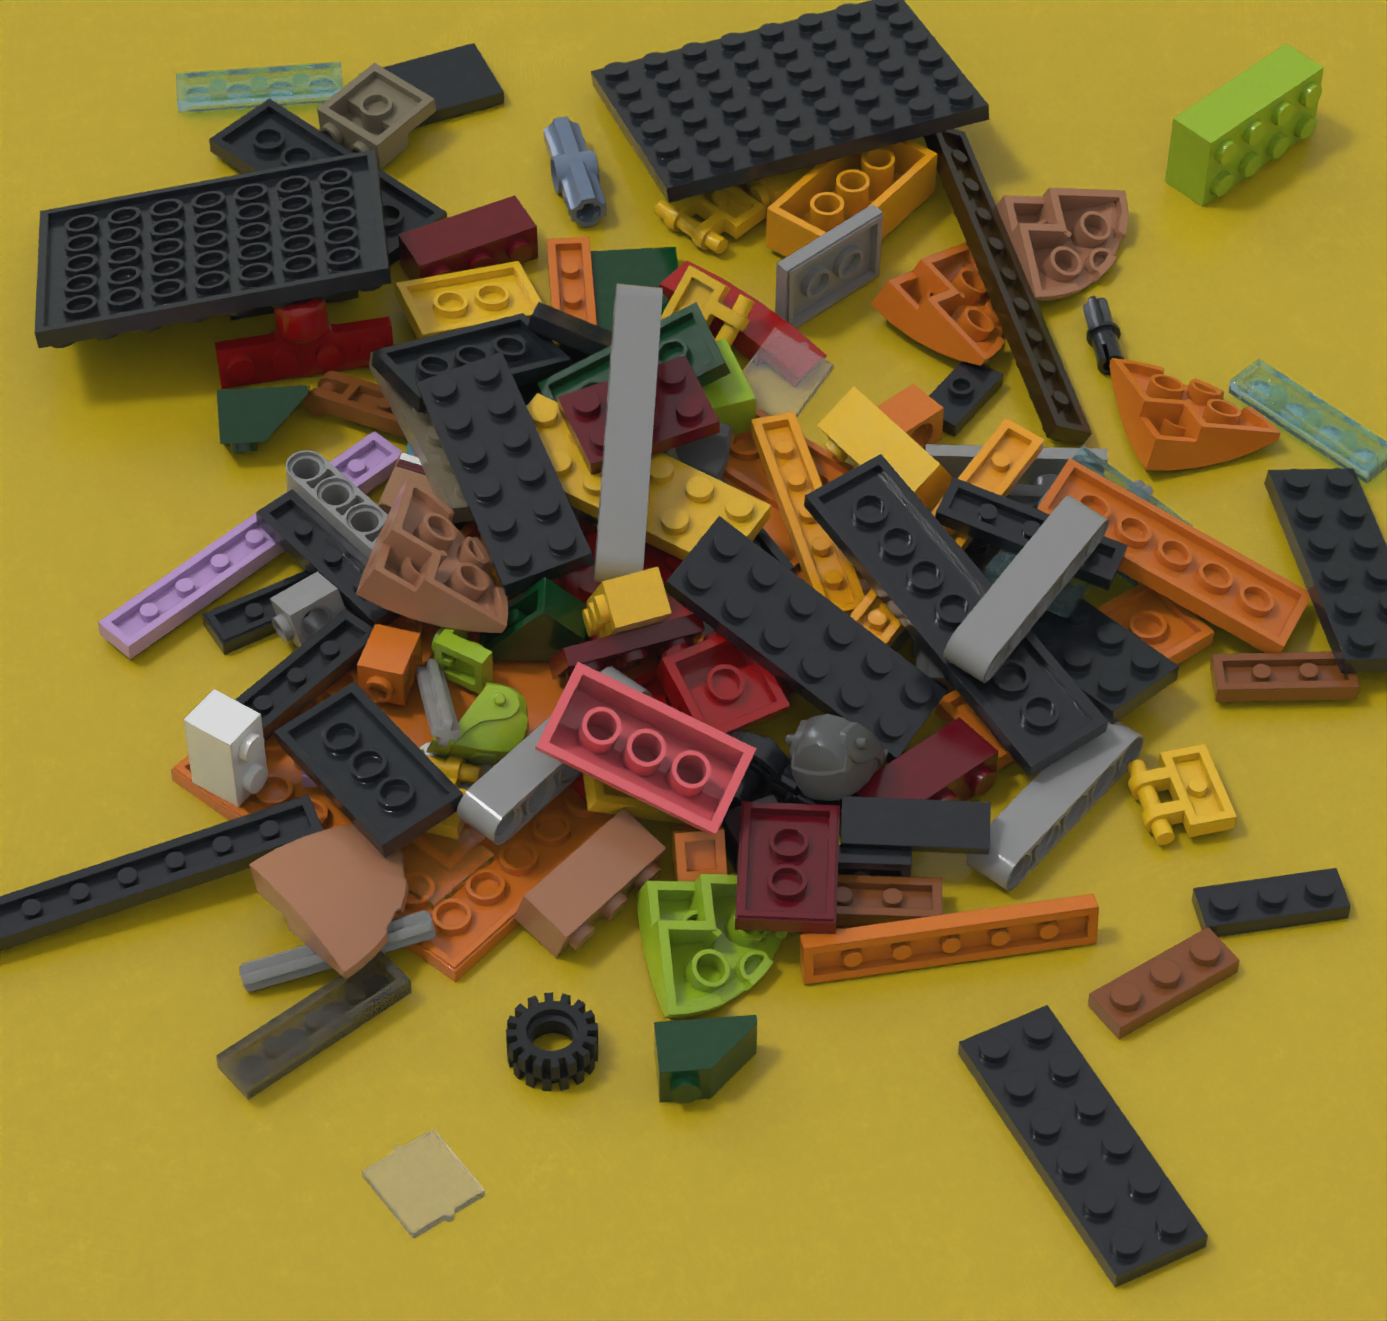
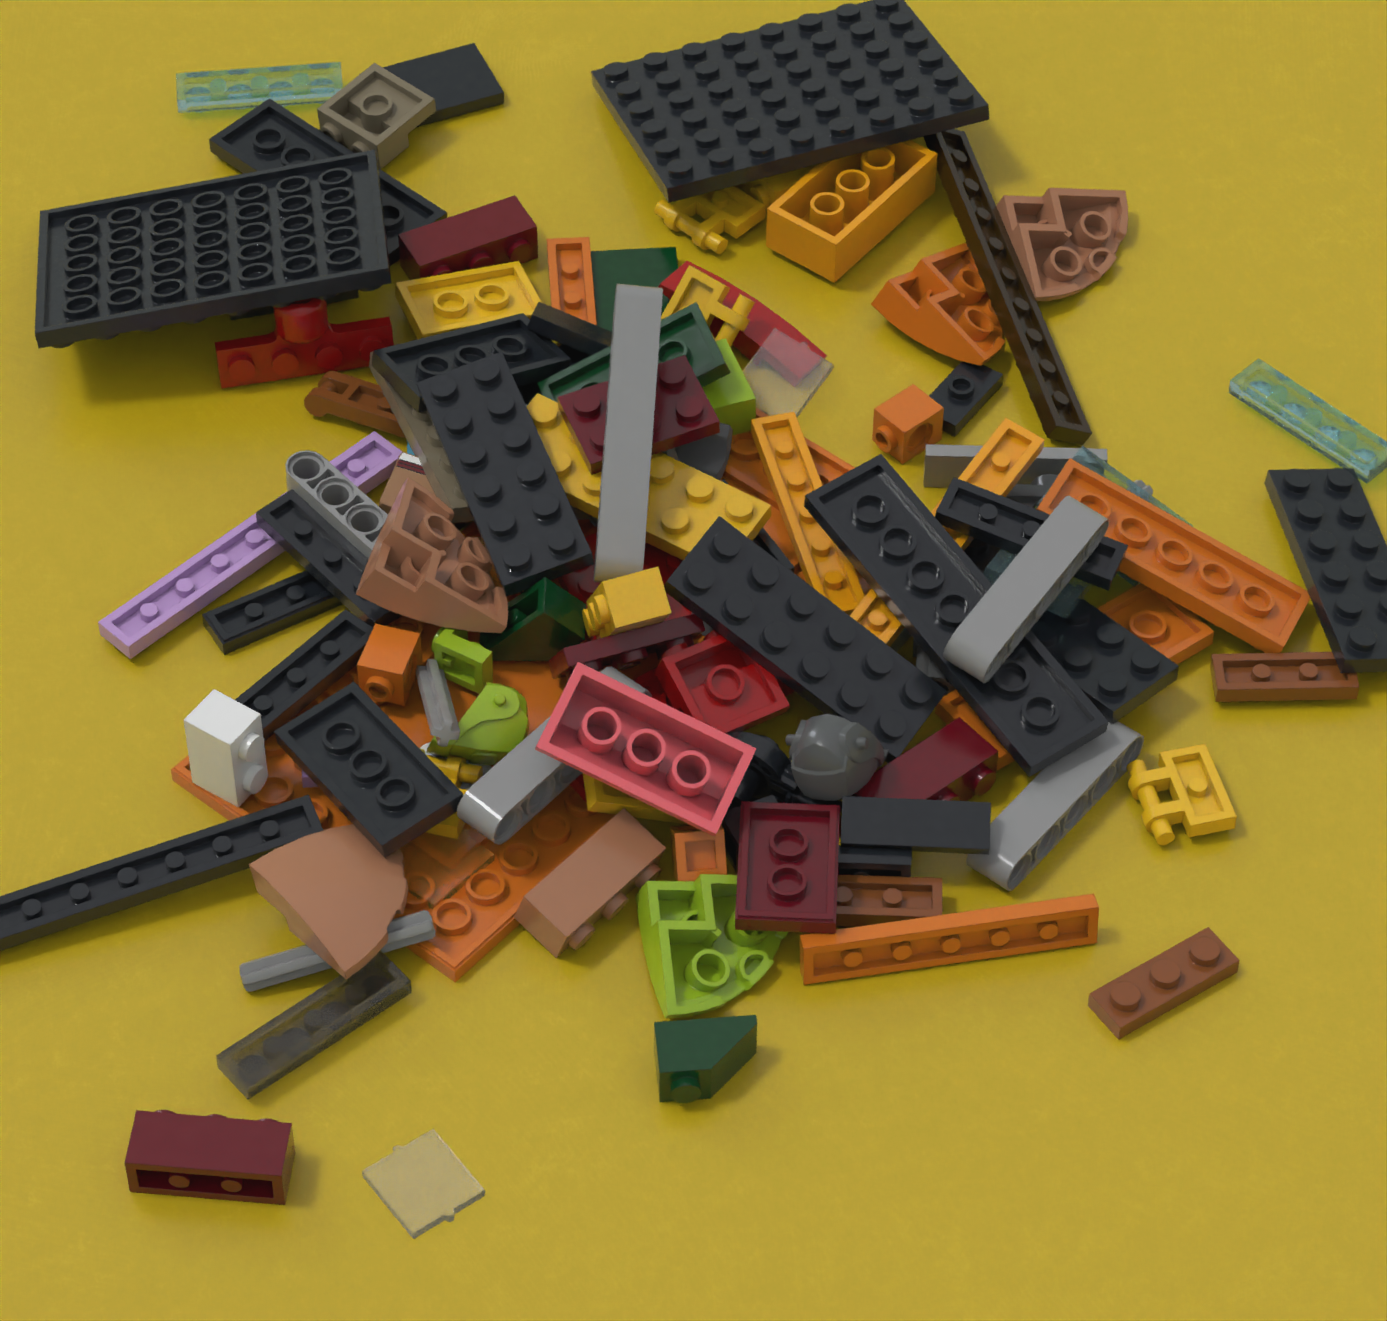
(210, 1157): none -> dark red brick
(255, 413): dark green slope -> none
(292, 605): light grey brick -> none
(552, 1018): black tyre -> none
(574, 172): sand blue piece -> none
(829, 267): light grey tile -> none
(863, 431): yellow brick -> none
(1082, 1146): black plate -> none
(1102, 333): black axle -> none
(1183, 424): orange brick -> none
(1244, 125): lime brick -> none
(1271, 902): black plate -> none

